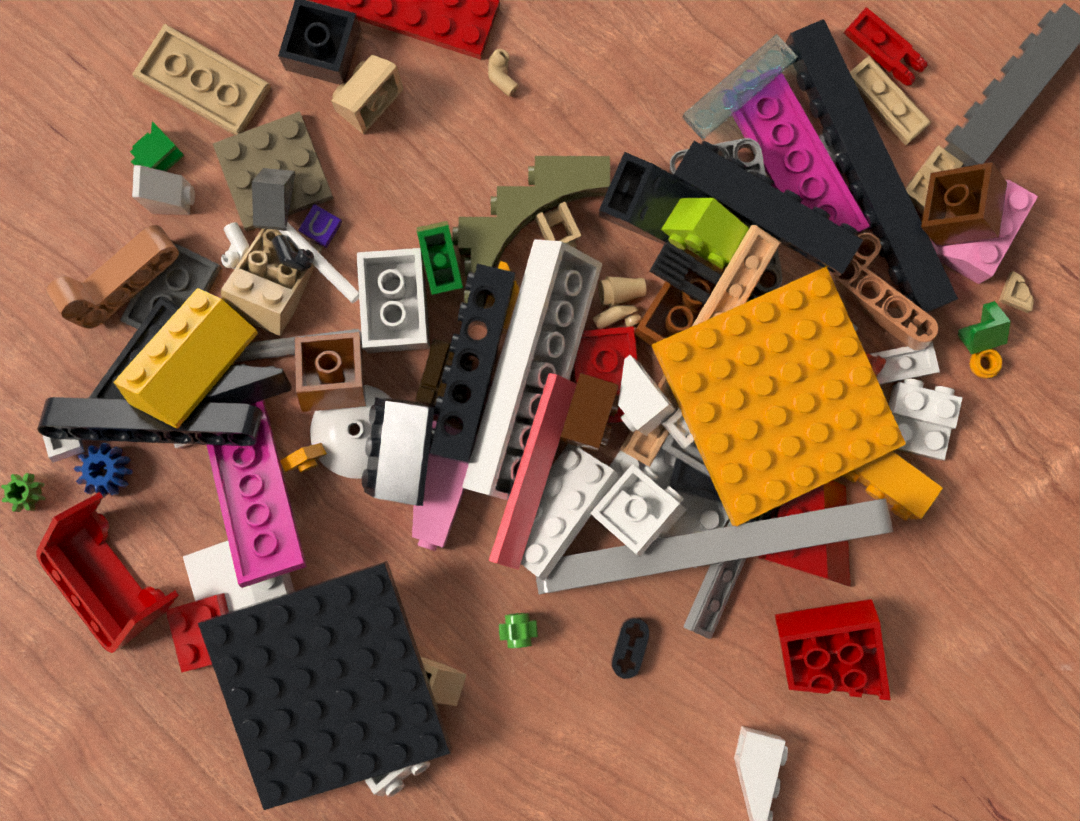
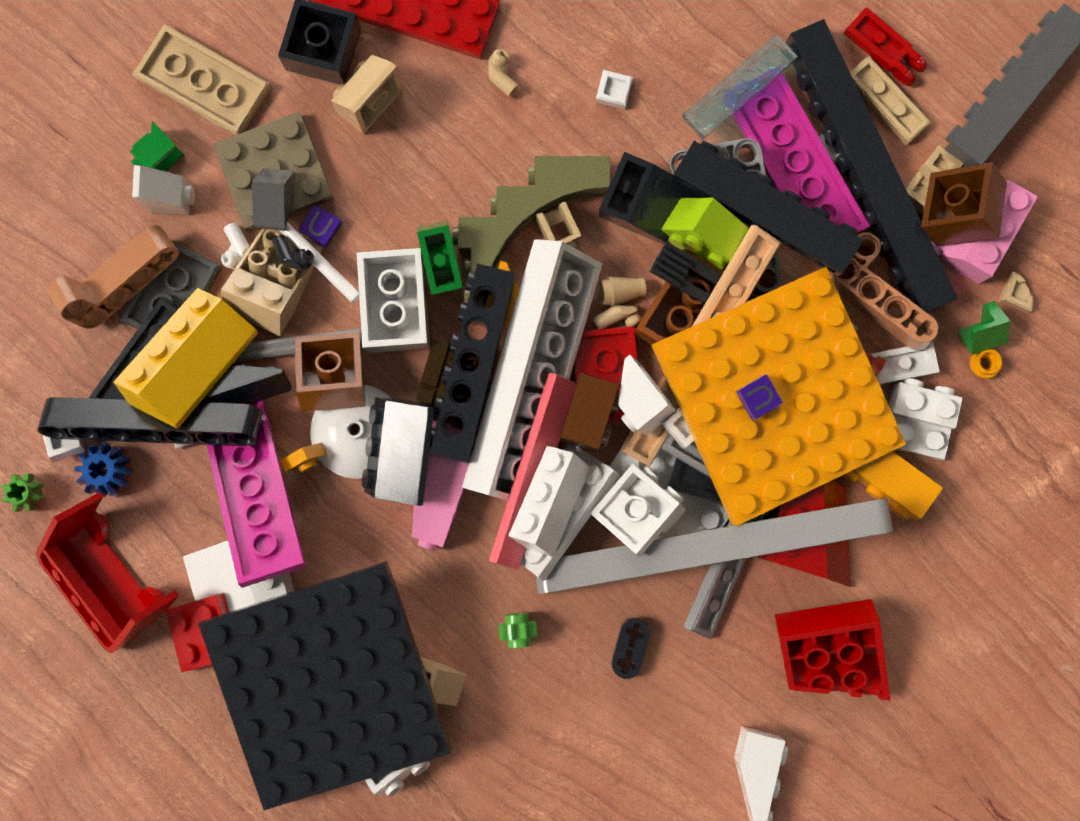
(549, 501): none -> white brick
(614, 89): none -> white tile
(759, 397): none -> dark purple tile

